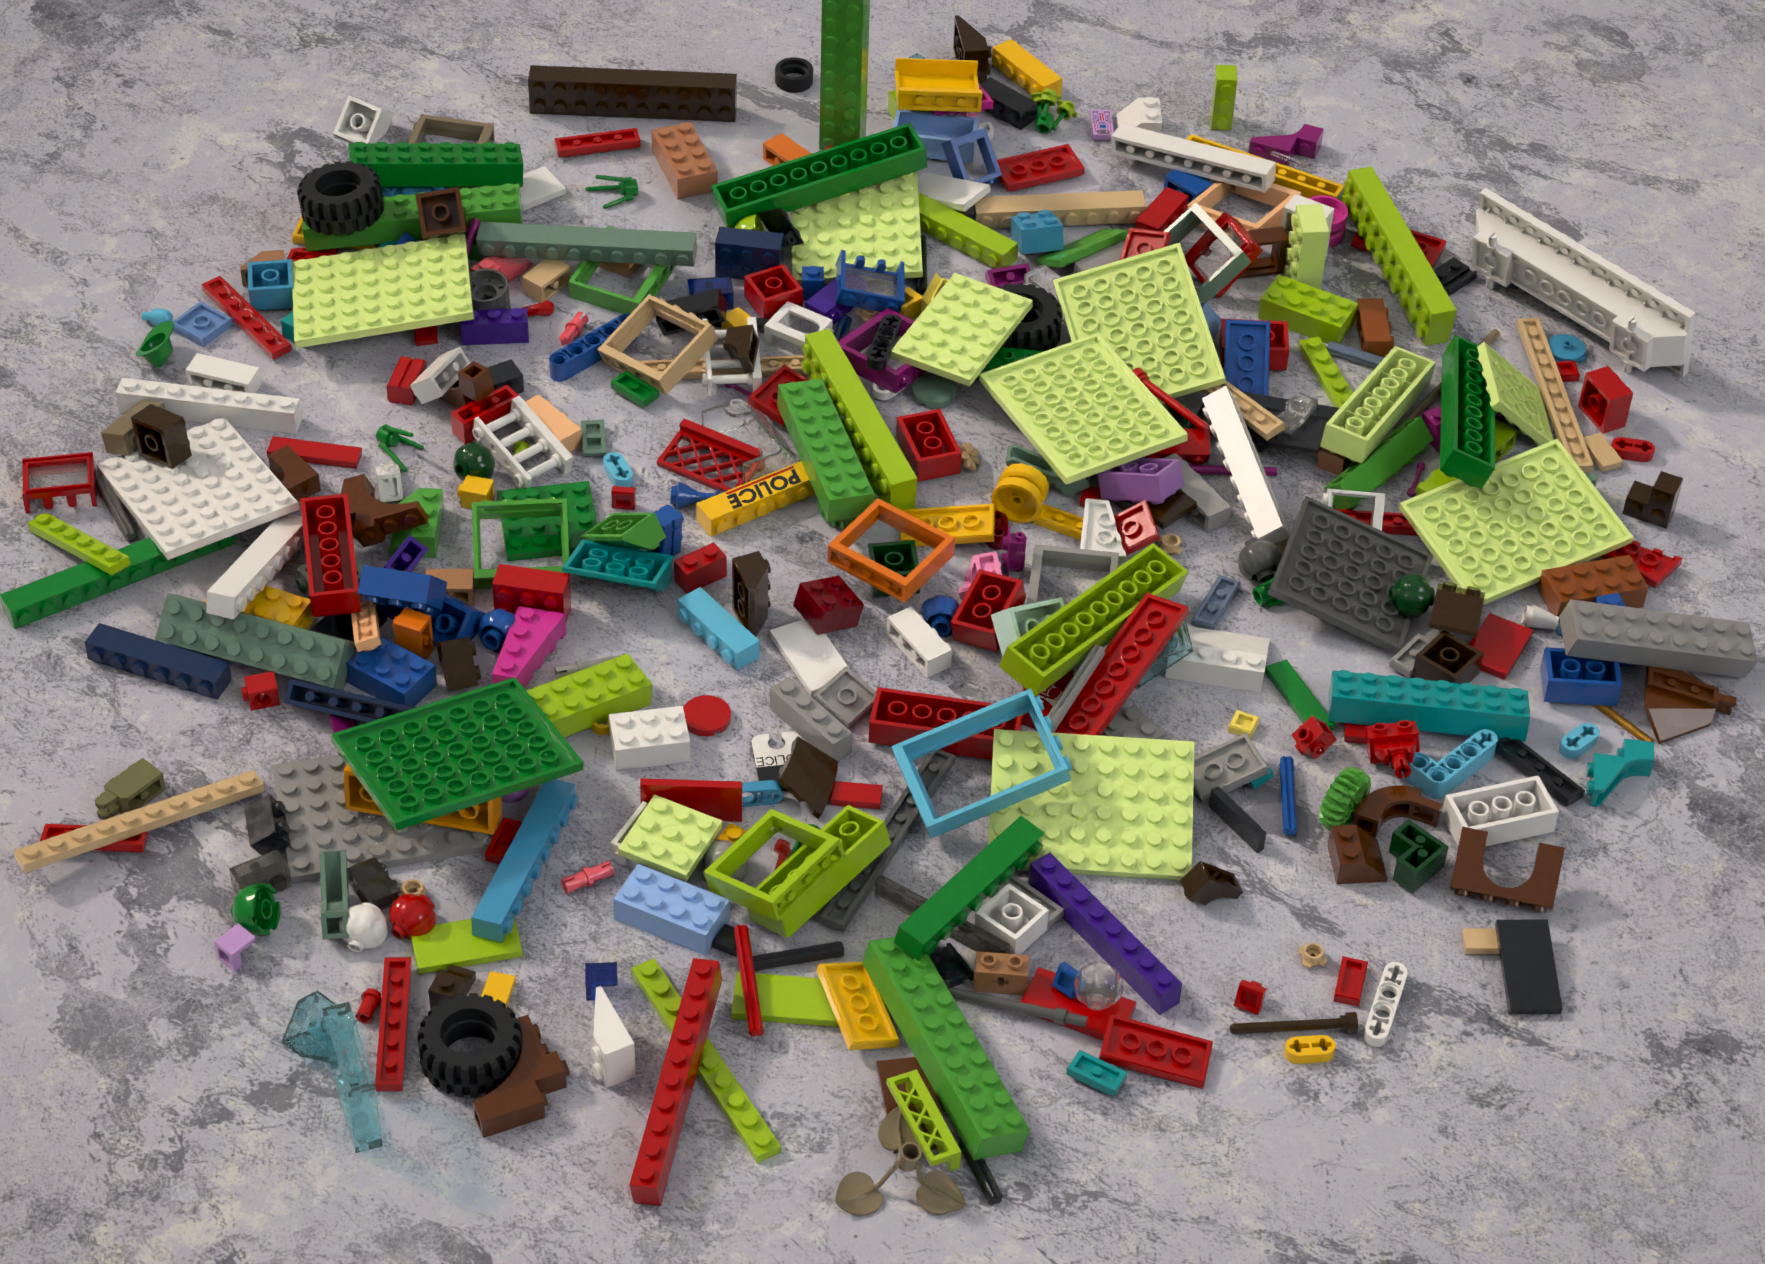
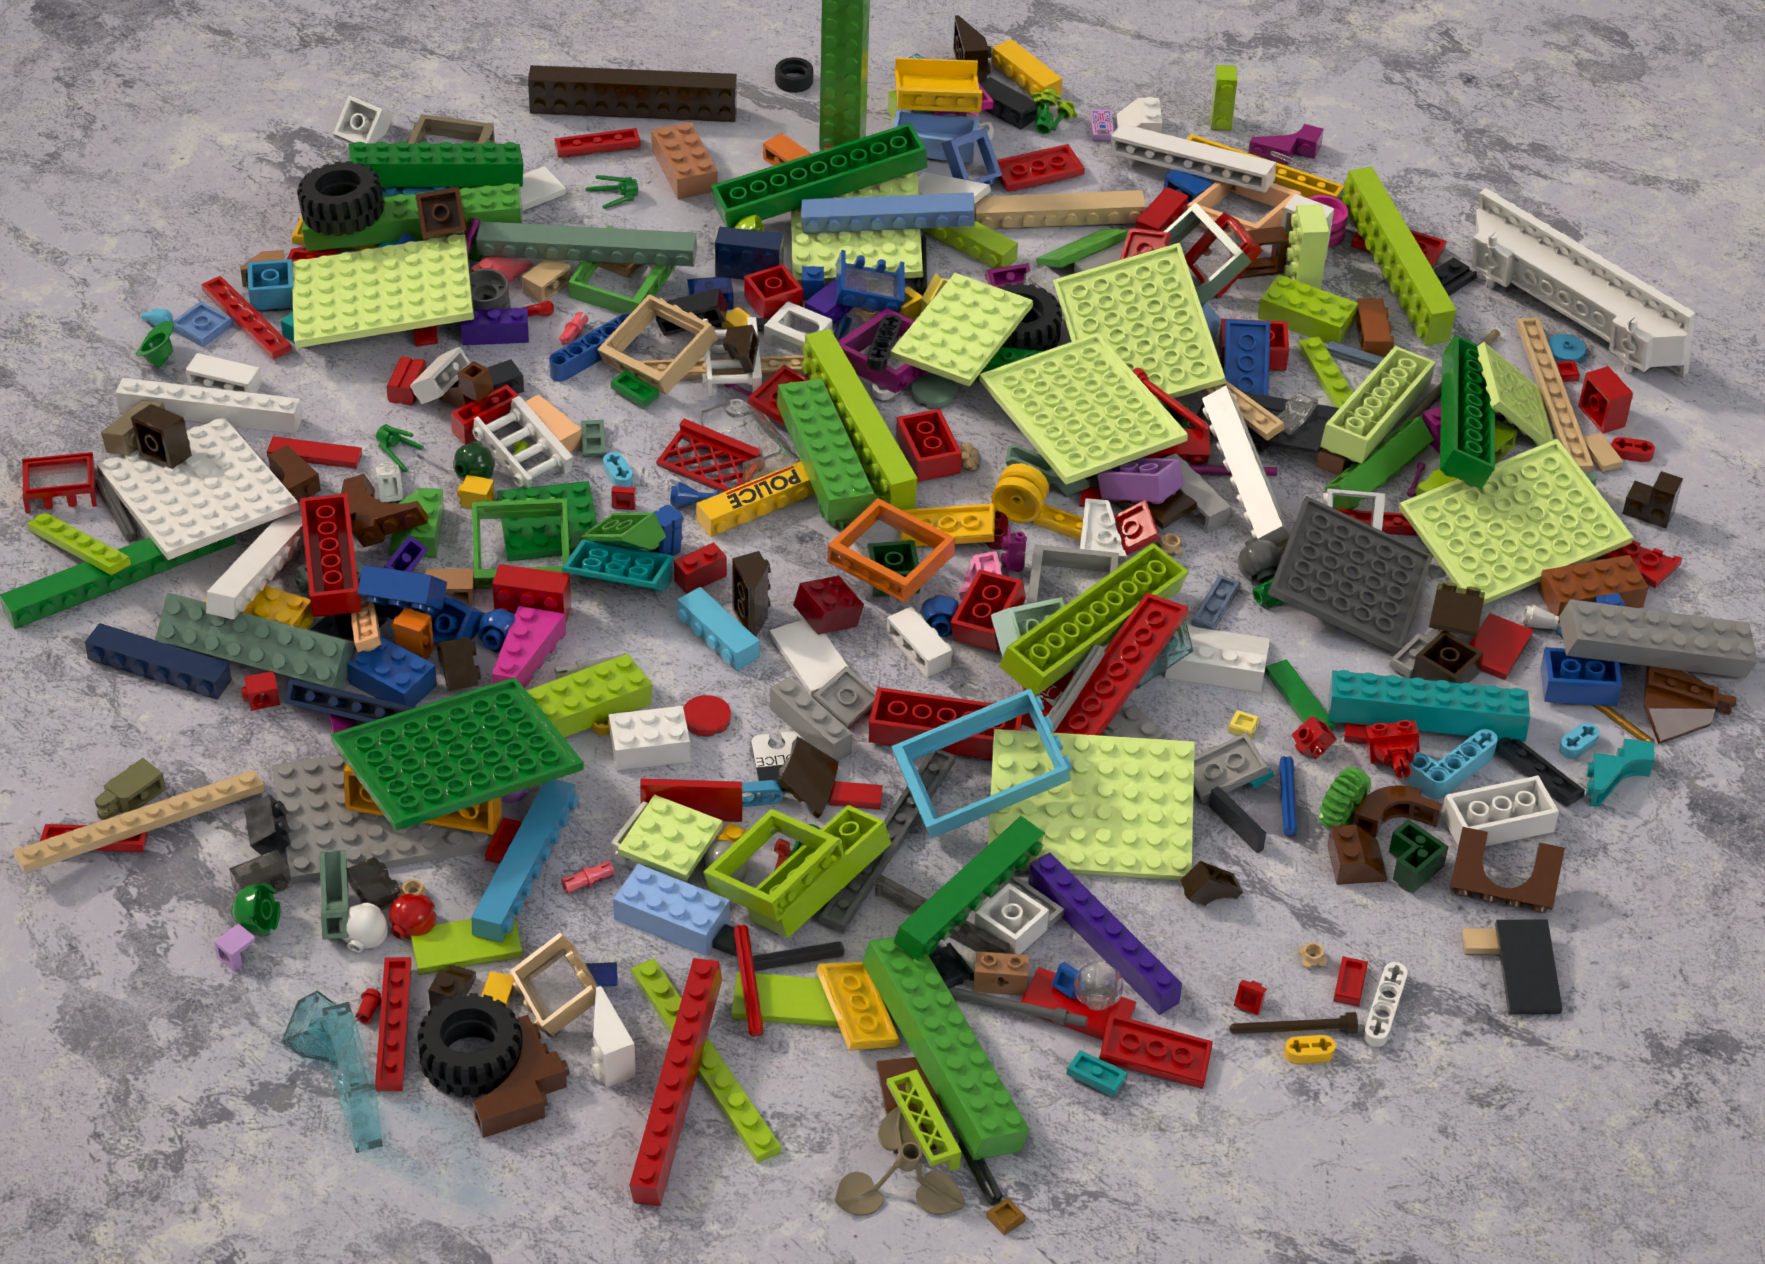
(555, 984): none -> window
(778, 221): black hinge -> none
(888, 212): none -> medium blue brick
(1006, 1216): none -> pearl gold tile
(1037, 232): dark azure brick -> none
(1412, 595): dark green plant -> none

